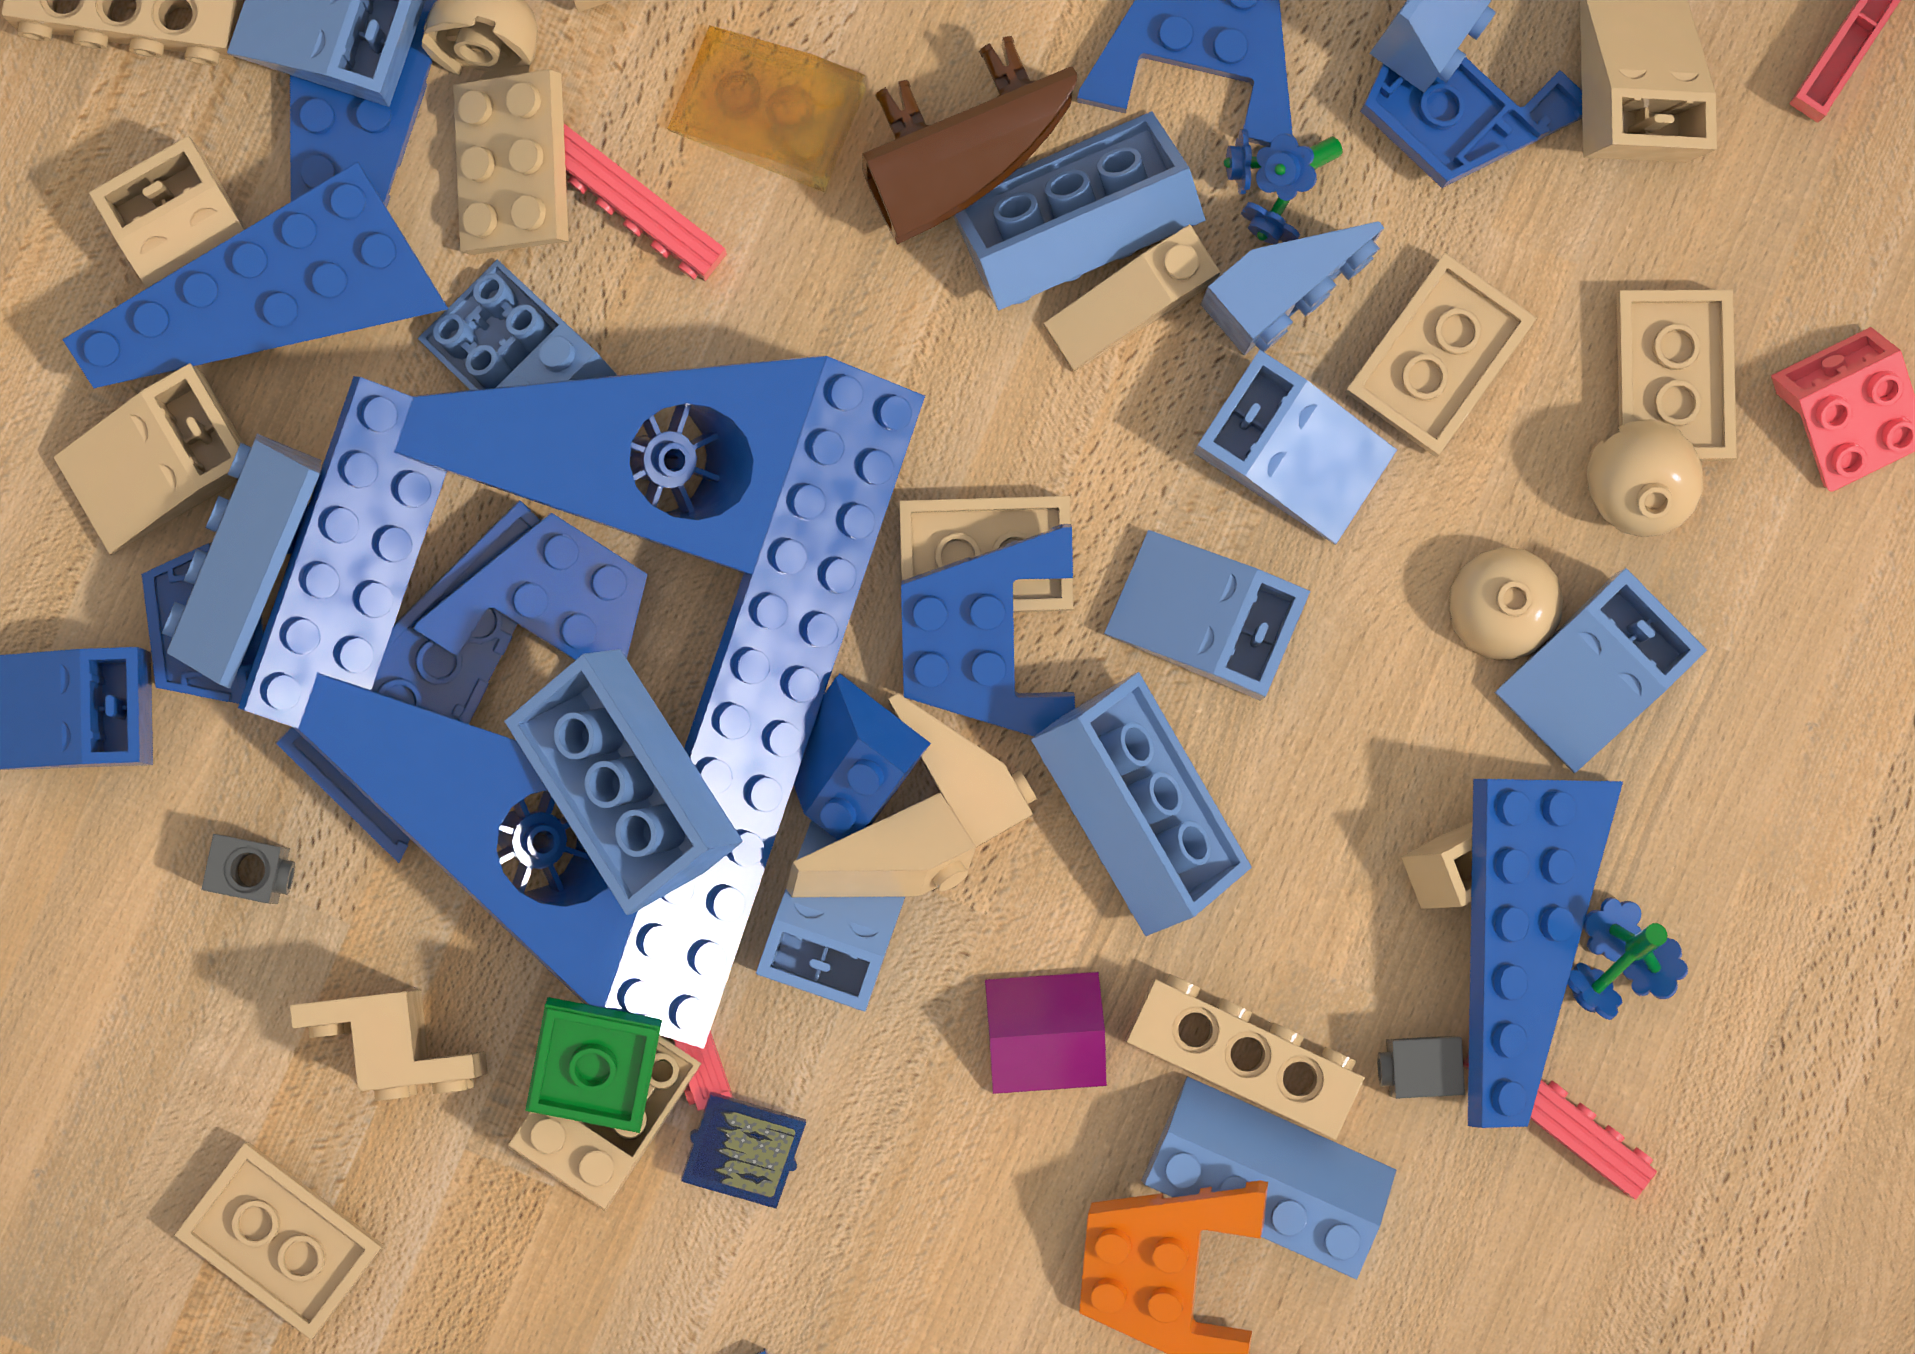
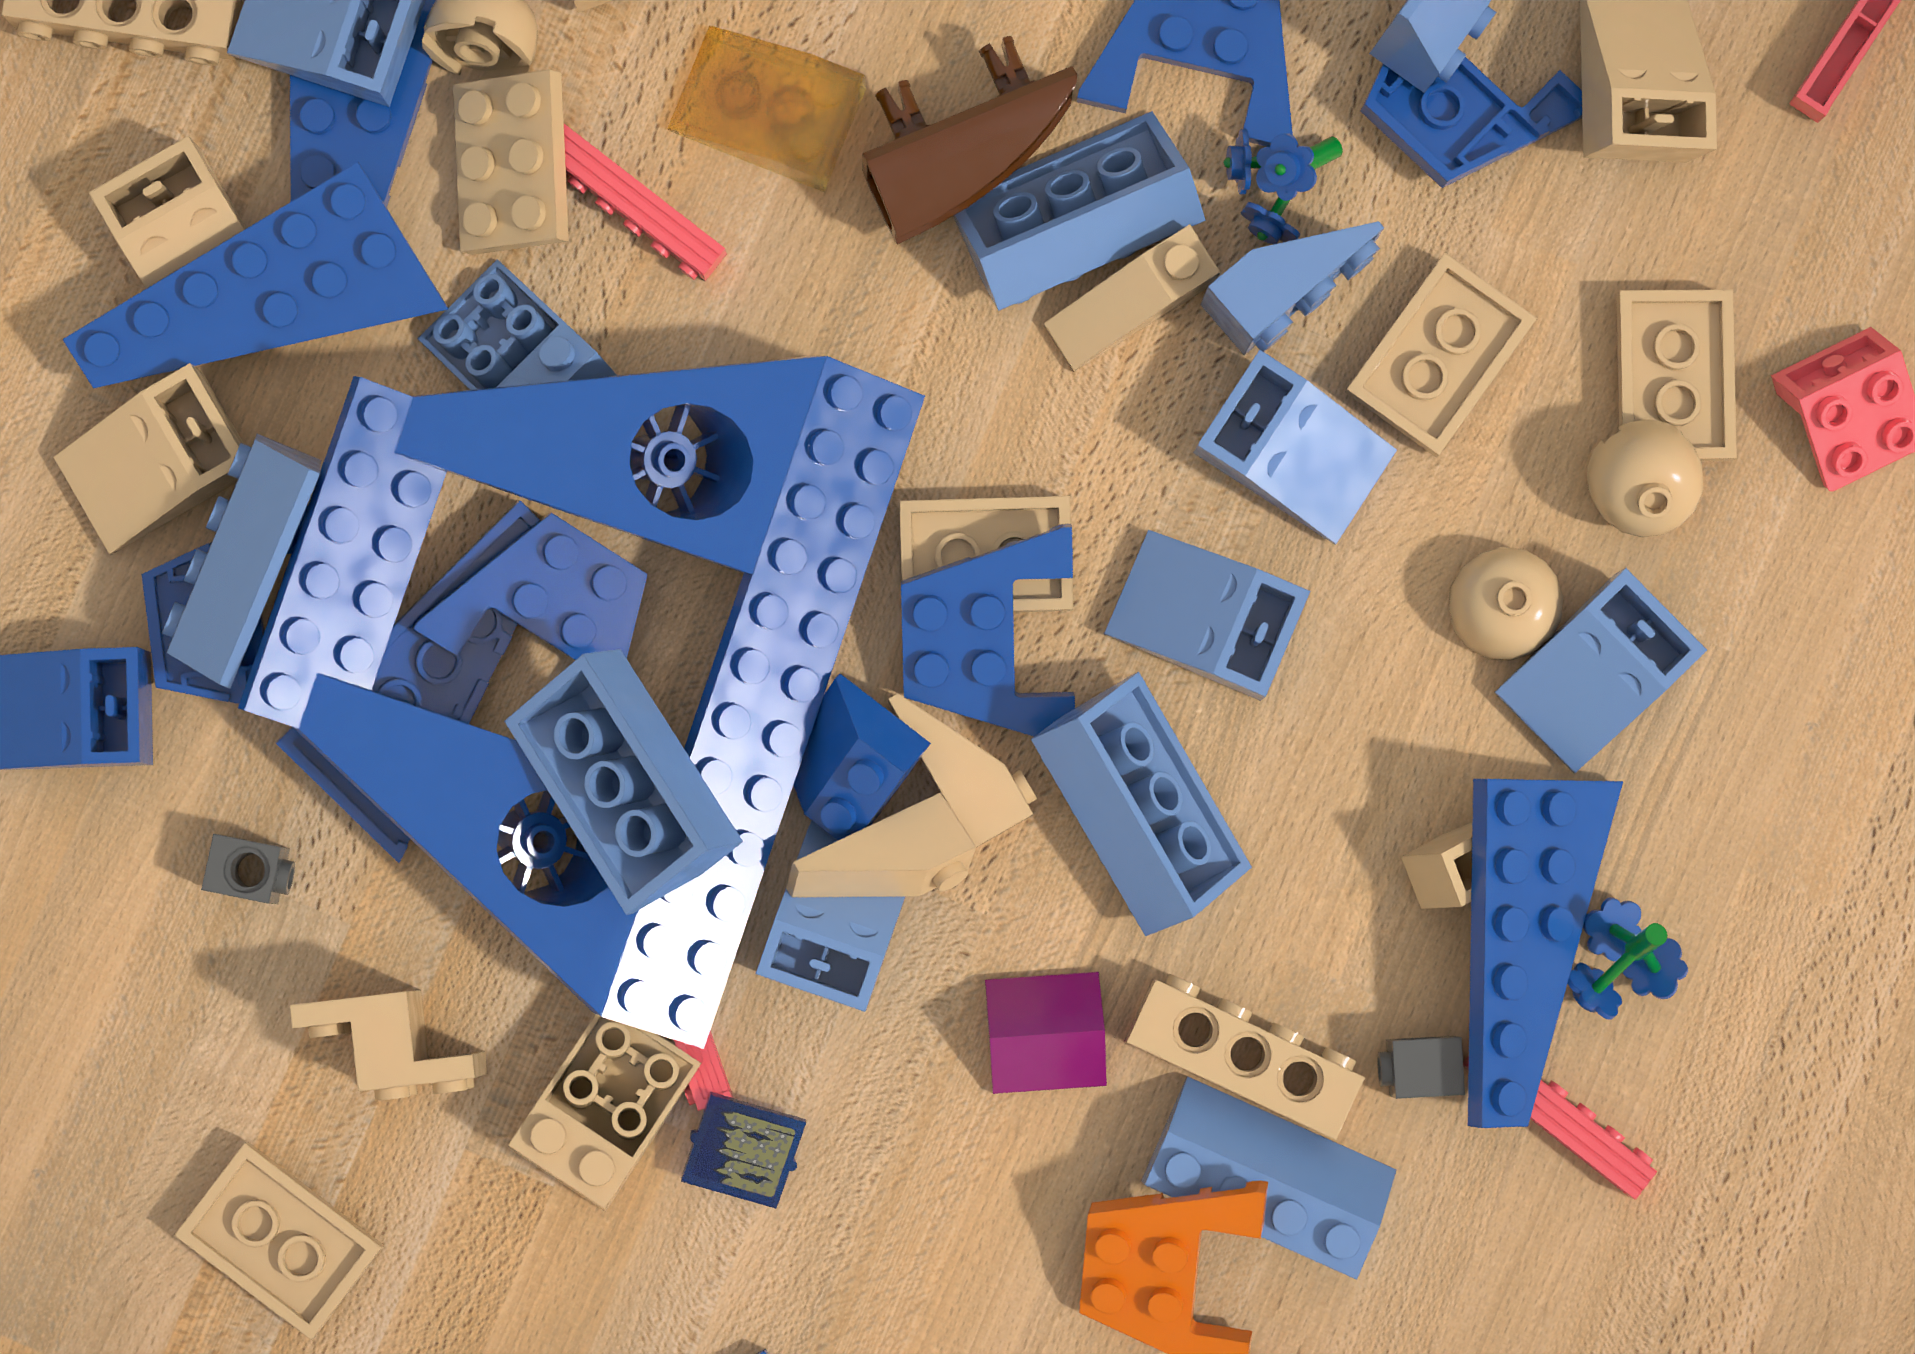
(593, 1064): green tile -> none

